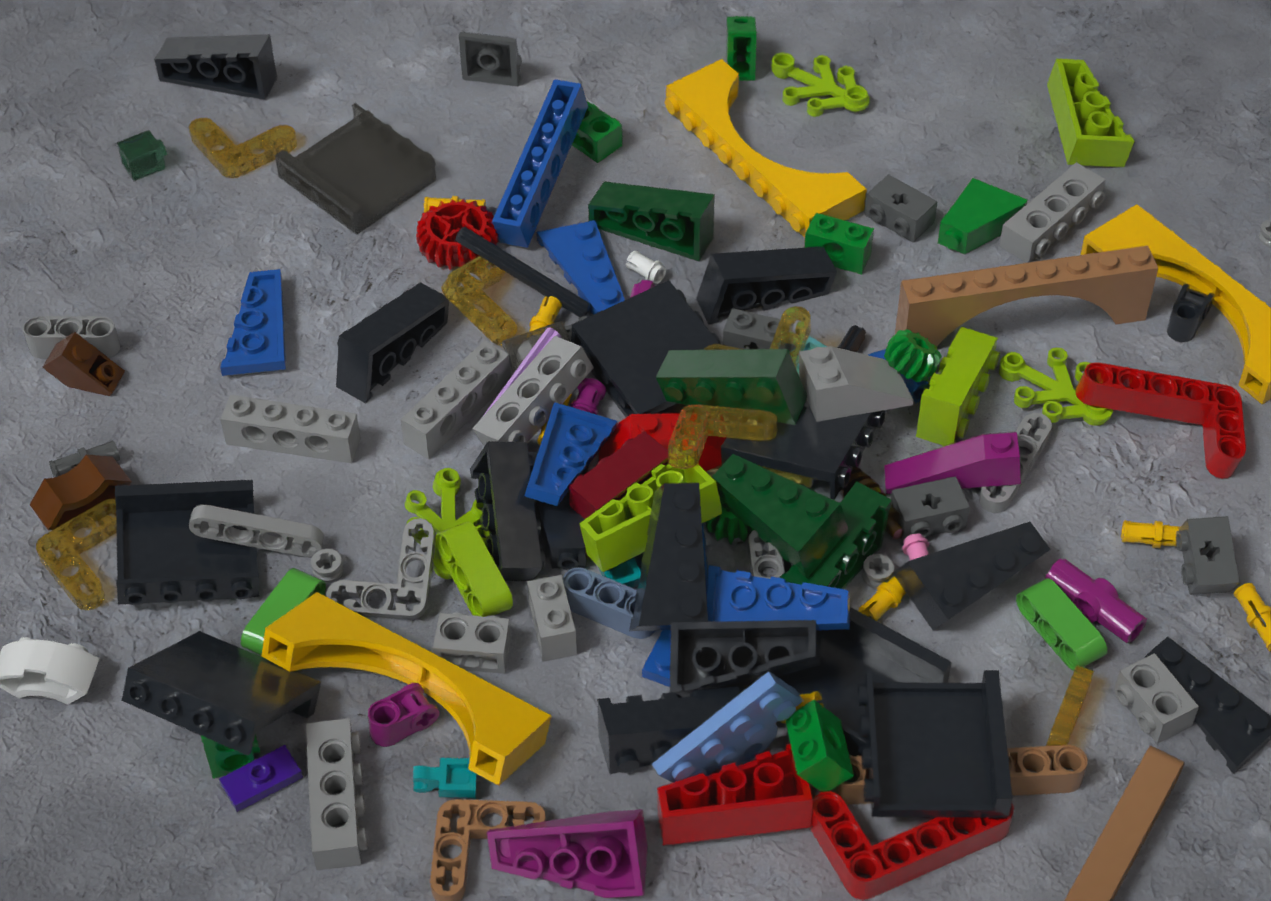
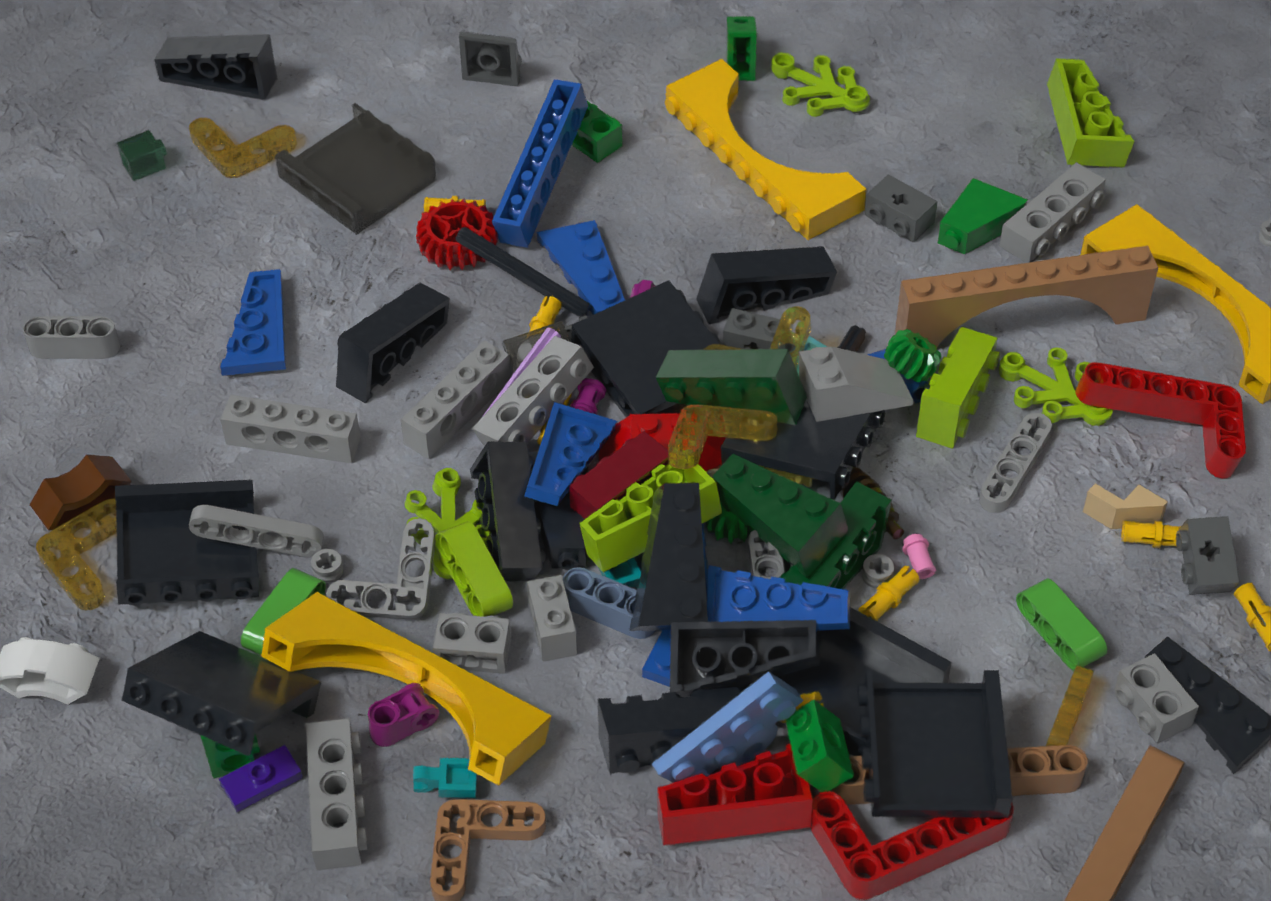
(67, 463): dark grey pin -> none
(83, 366): reddish brown slope -> none
(501, 325): clear yellow beam -> none
(584, 852): magenta wedge -> none
(646, 267): white pin -> none
(656, 217): dark green wedge -> none
(845, 242): green brick -> none
(931, 507): dark grey brick -> none
(962, 574): black wedge -> none
(975, 462): magenta wedge -> none
(1097, 600): magenta piece -> none
(1110, 510): none -> tan slope
(1188, 313): black piece -> none

